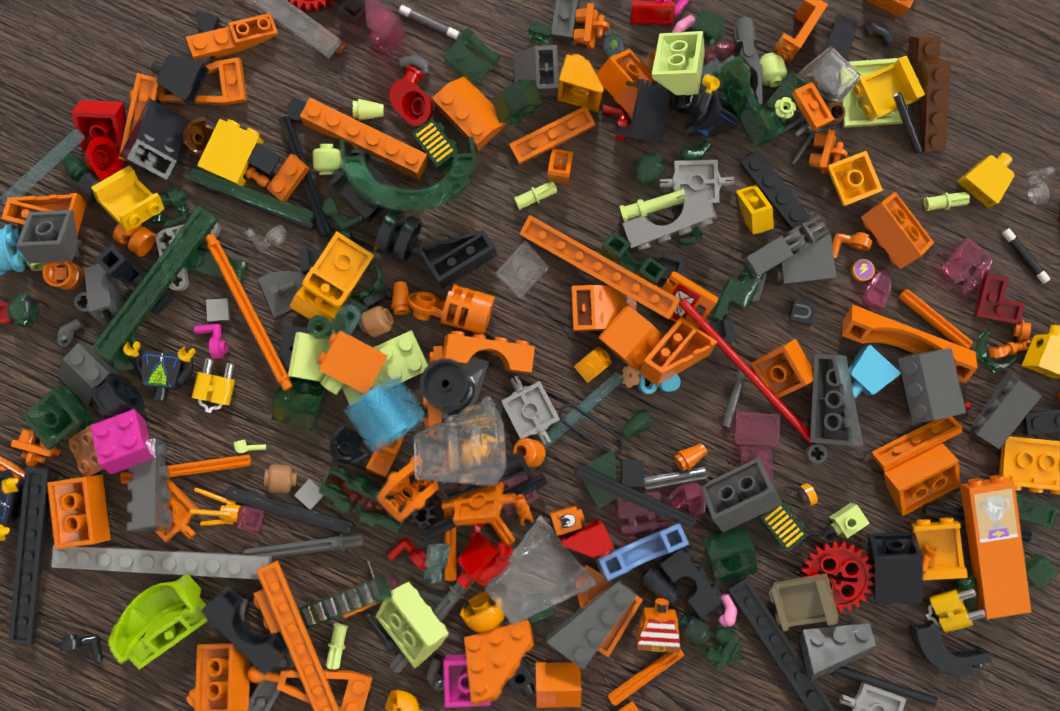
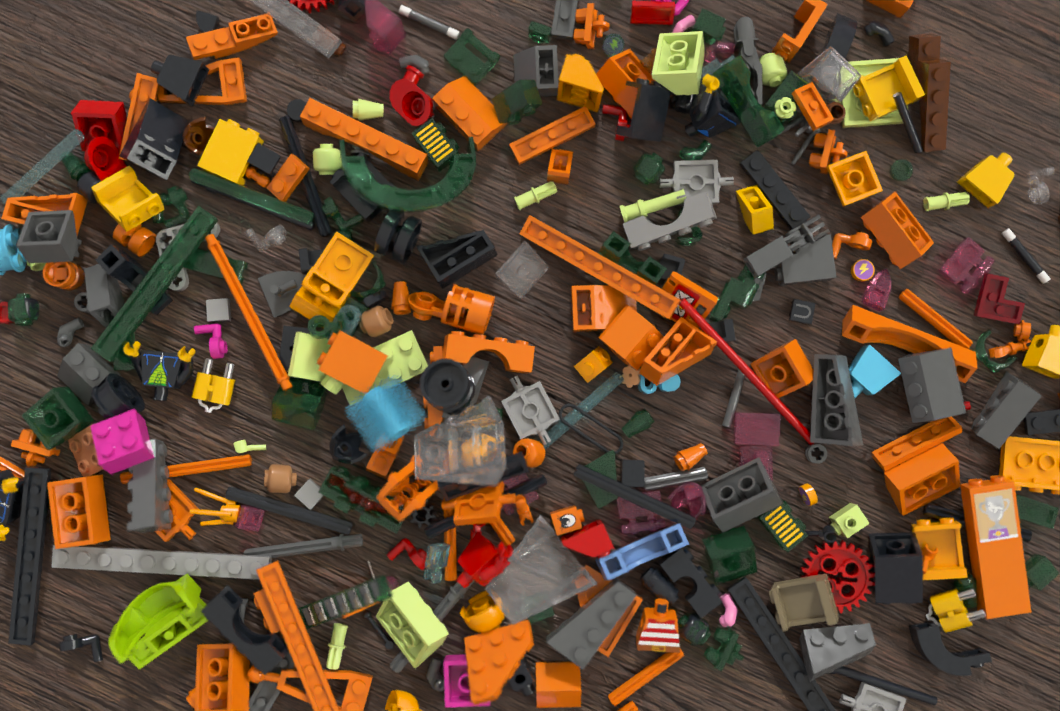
(901, 170): none -> clear green tile

